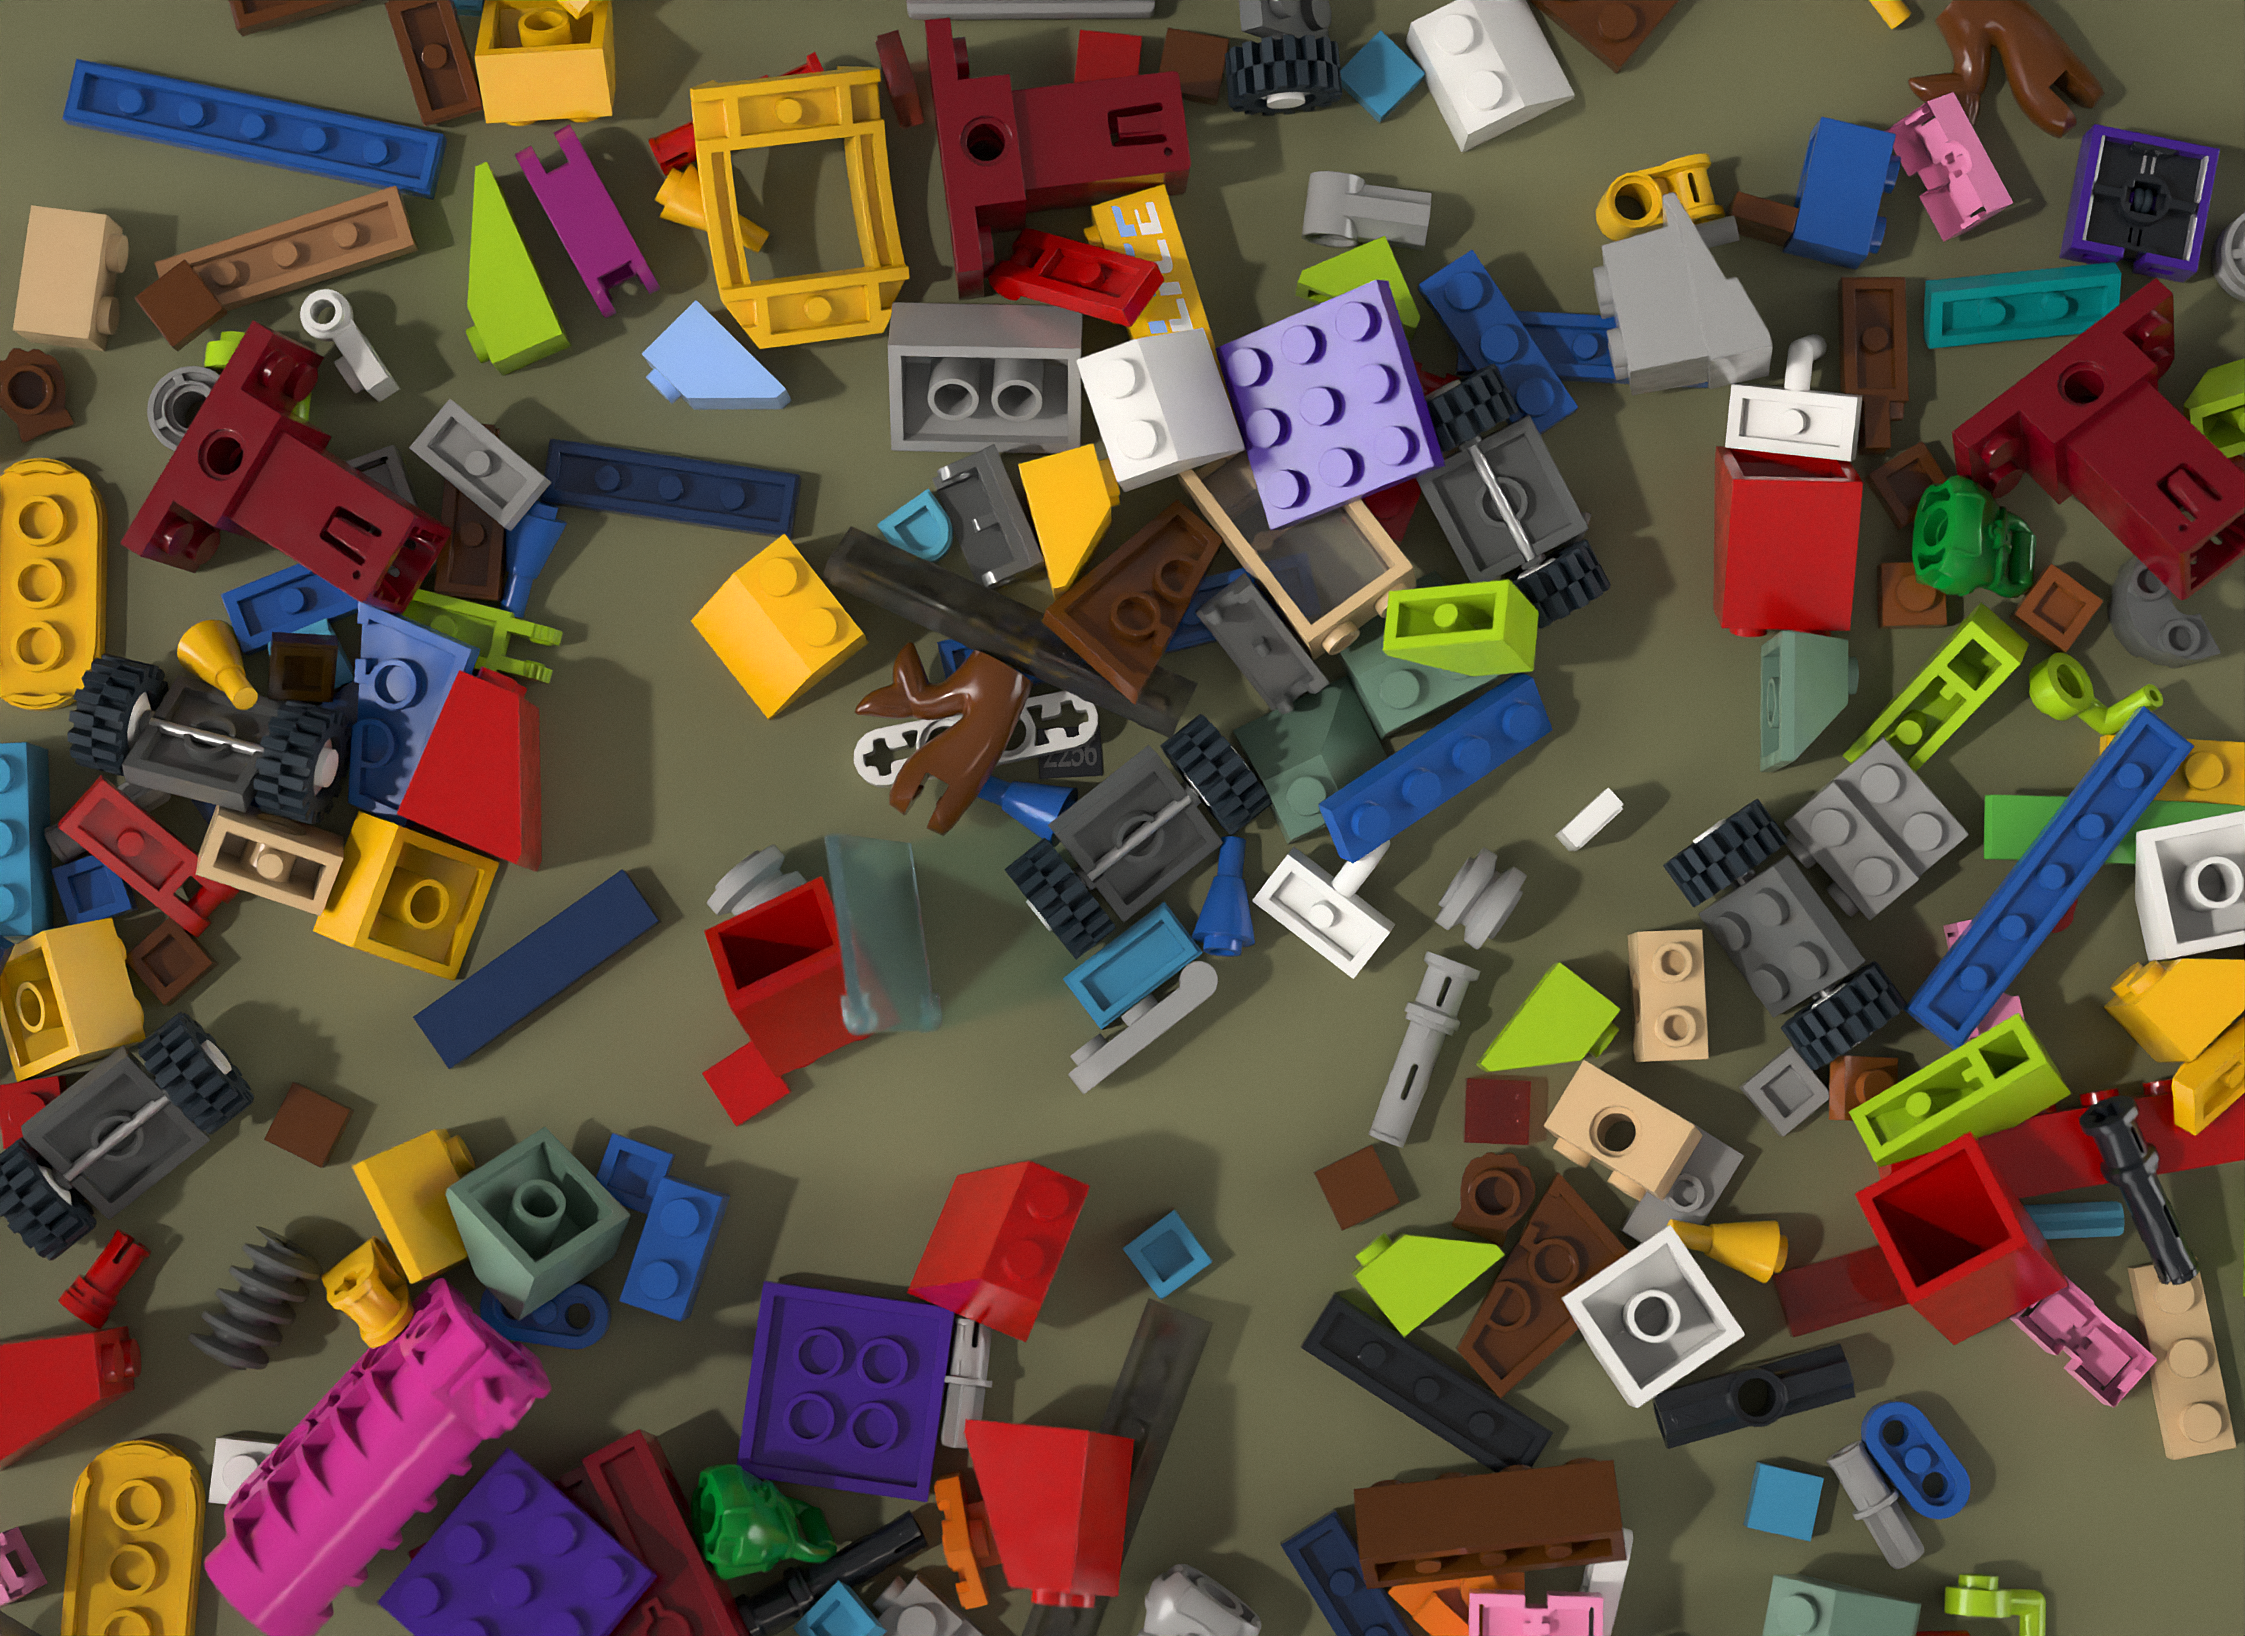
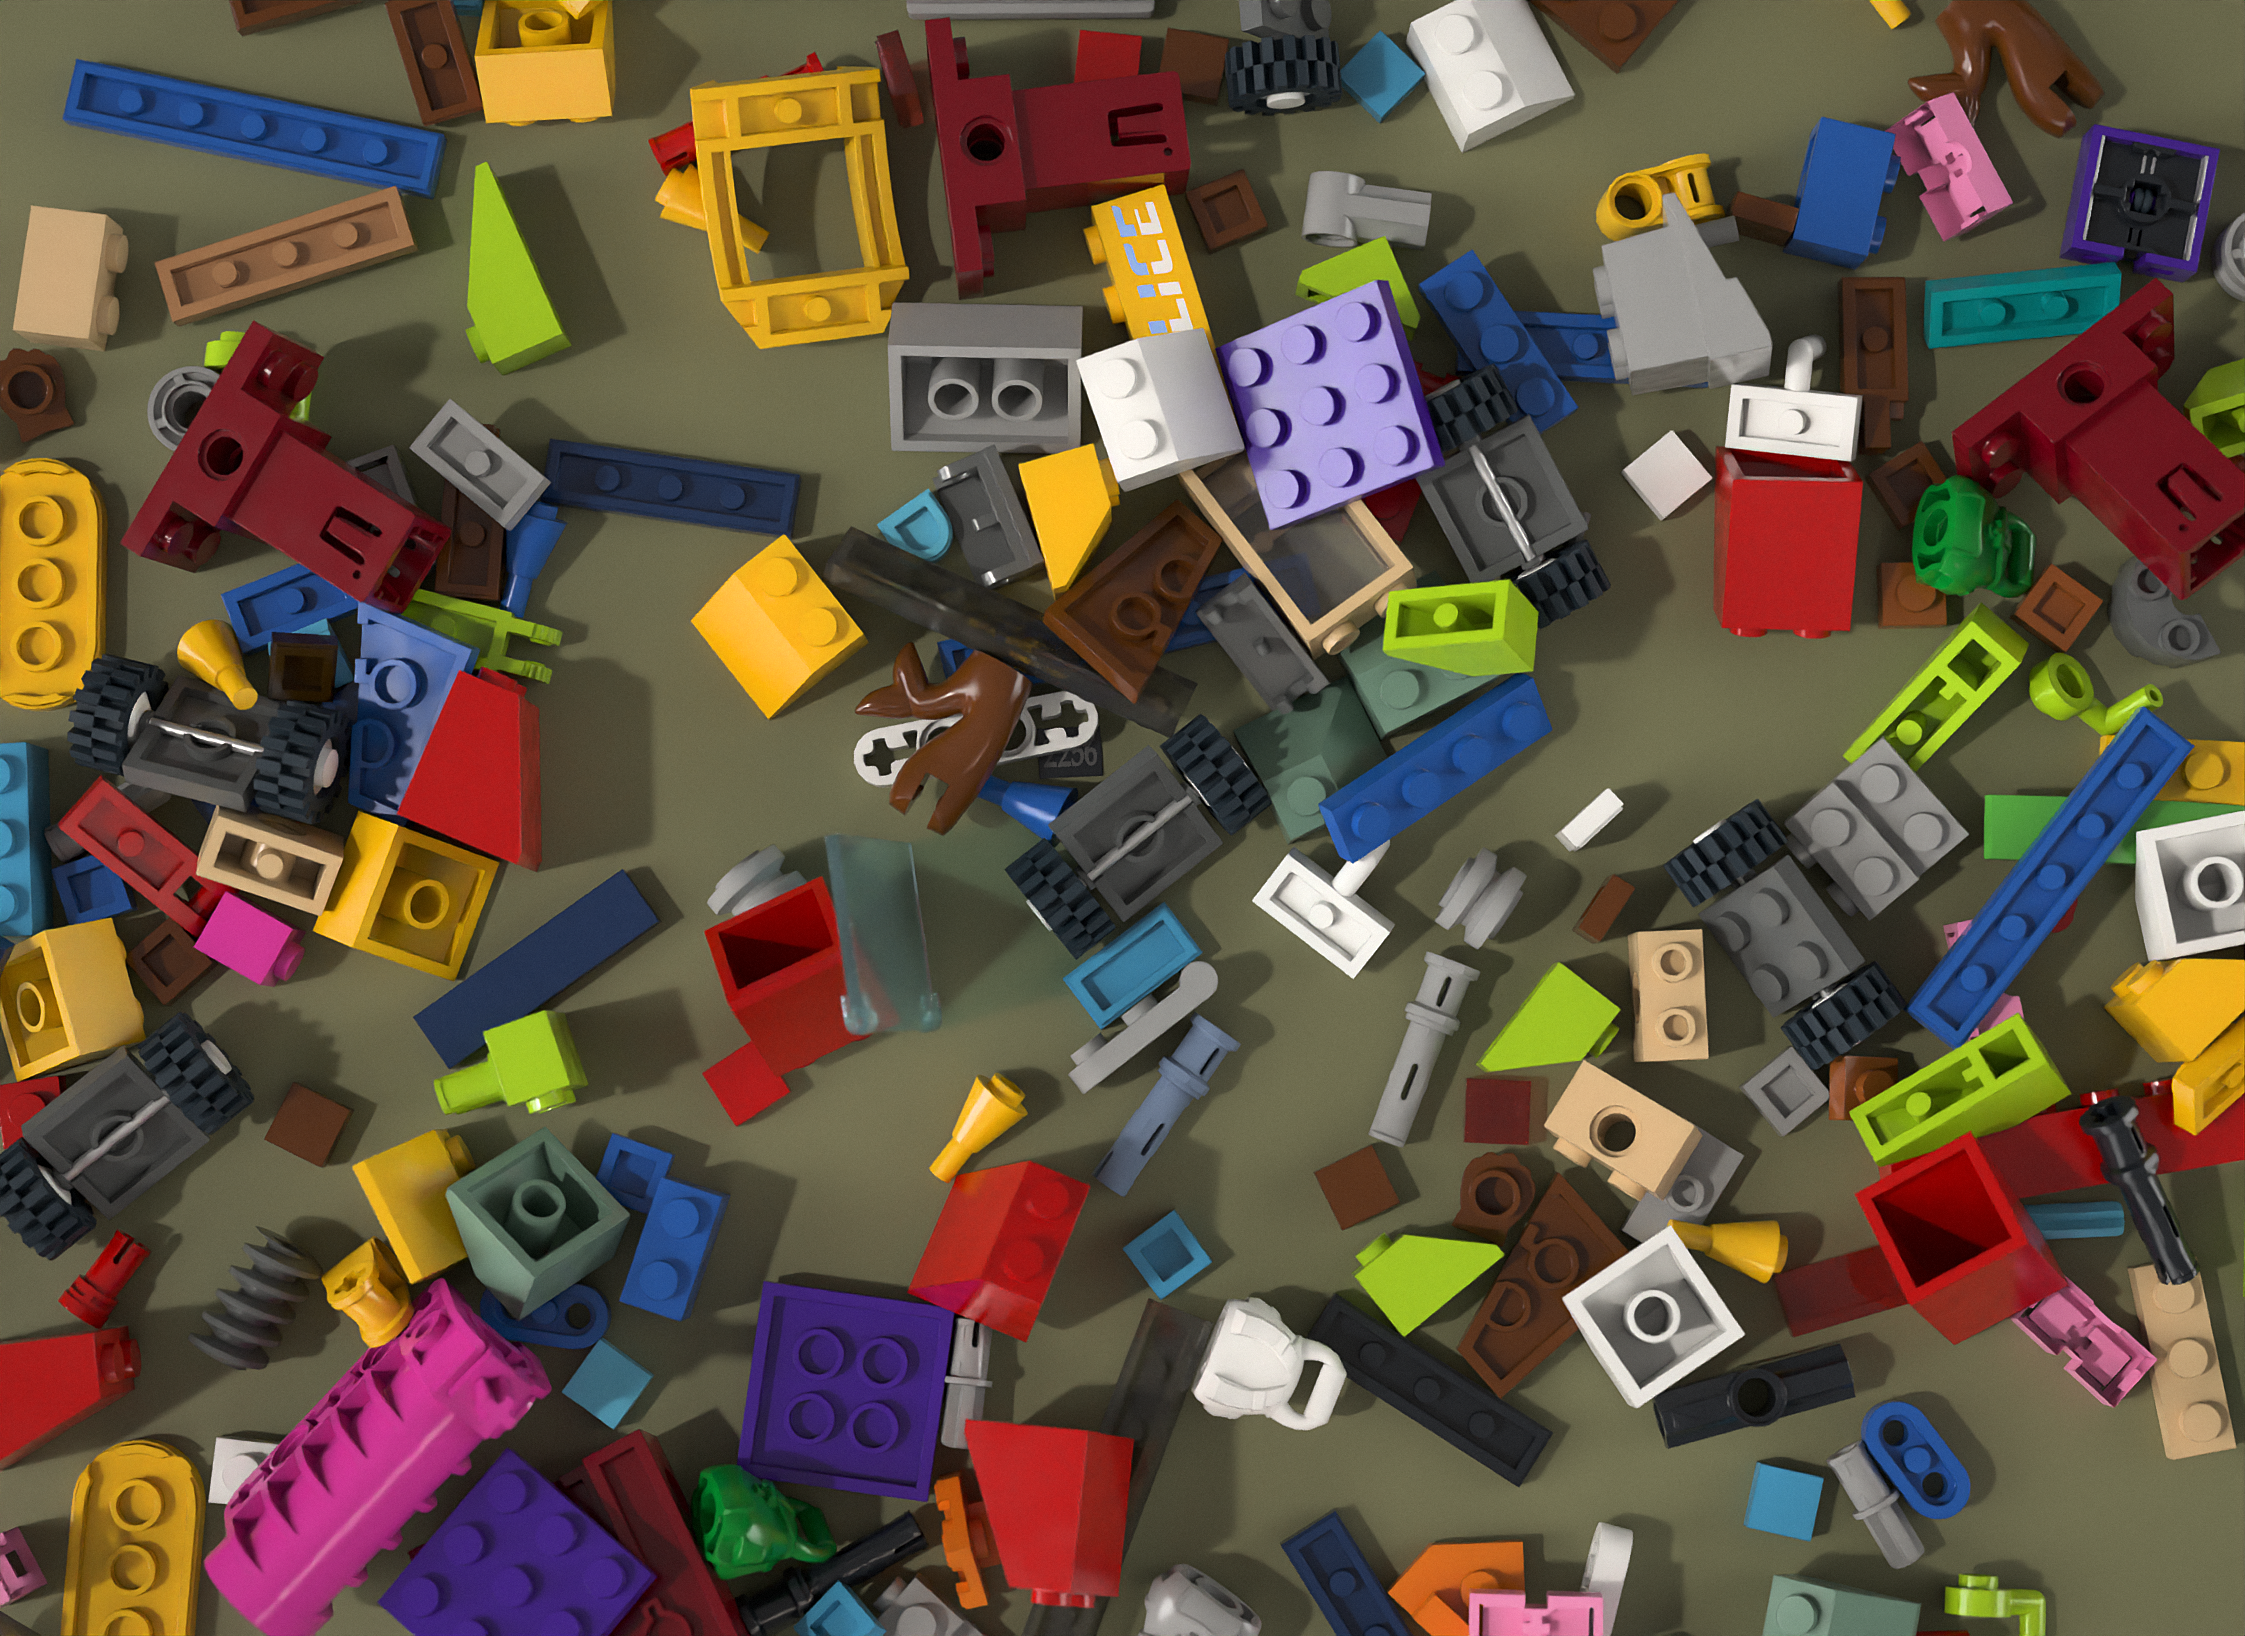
(180, 305): reddish brown tile -> none
(252, 940): none -> dark pink brick
(360, 362): white plate -> none
(528, 1065): none -> lime brick
(587, 221): magenta piece -> none
(608, 1383): none -> medium azure tile
(709, 367): light blue slope -> none
(987, 1113): none -> yellow cone
(1077, 277): red plate -> none
(1182, 1079): none -> sand blue pin
(1226, 211): none -> reddish brown tile
(1226, 915): blue cone -> none
(1256, 1365): none -> white piece
(1489, 1523): reddish brown brick -> none
(1603, 909): none -> reddish brown tile
(1666, 475): none -> white tile
(1801, 692): sand green slope -> none

